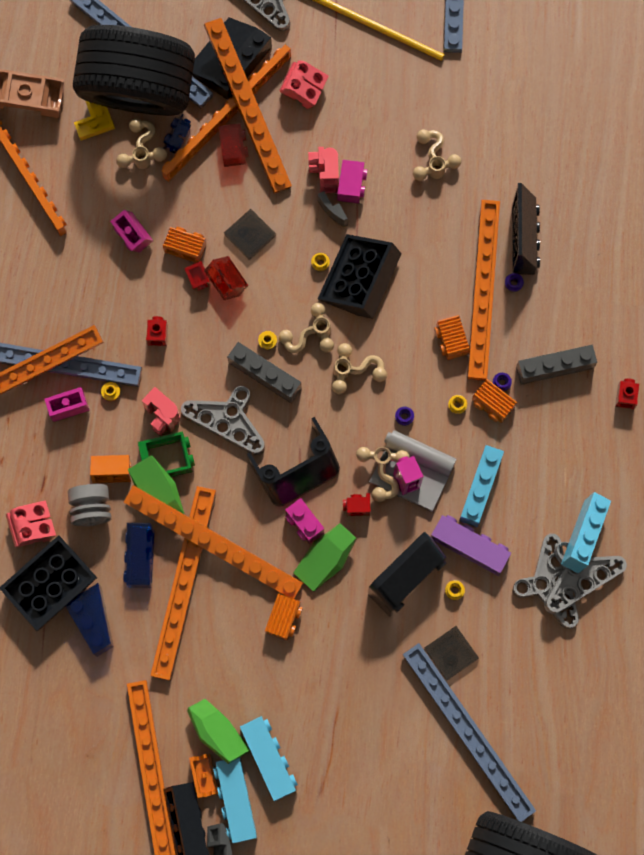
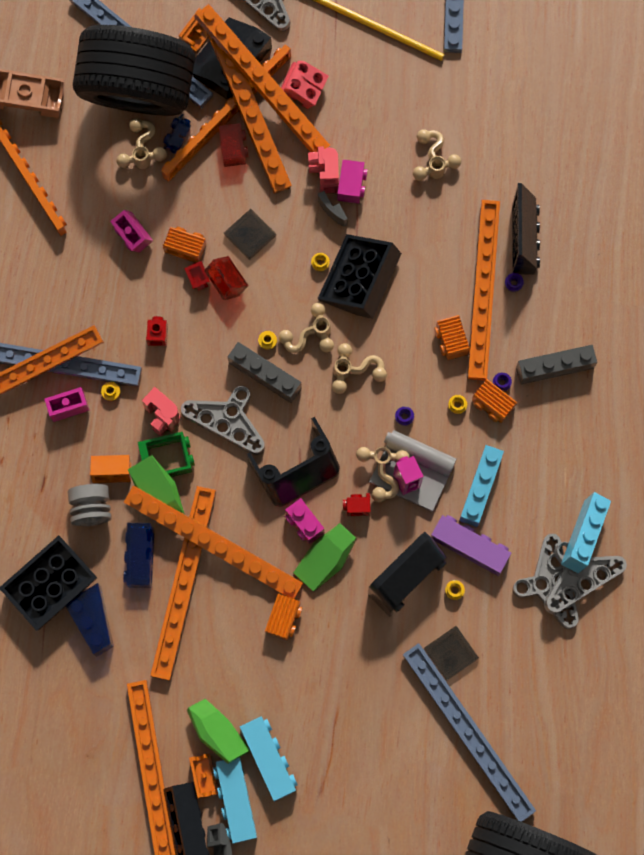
(30, 524): coral hips -> none
(96, 124): yellow plate -> none
(194, 34): none -> orange hinge
(260, 79): none -> orange plate
(624, 399): red brick -> none

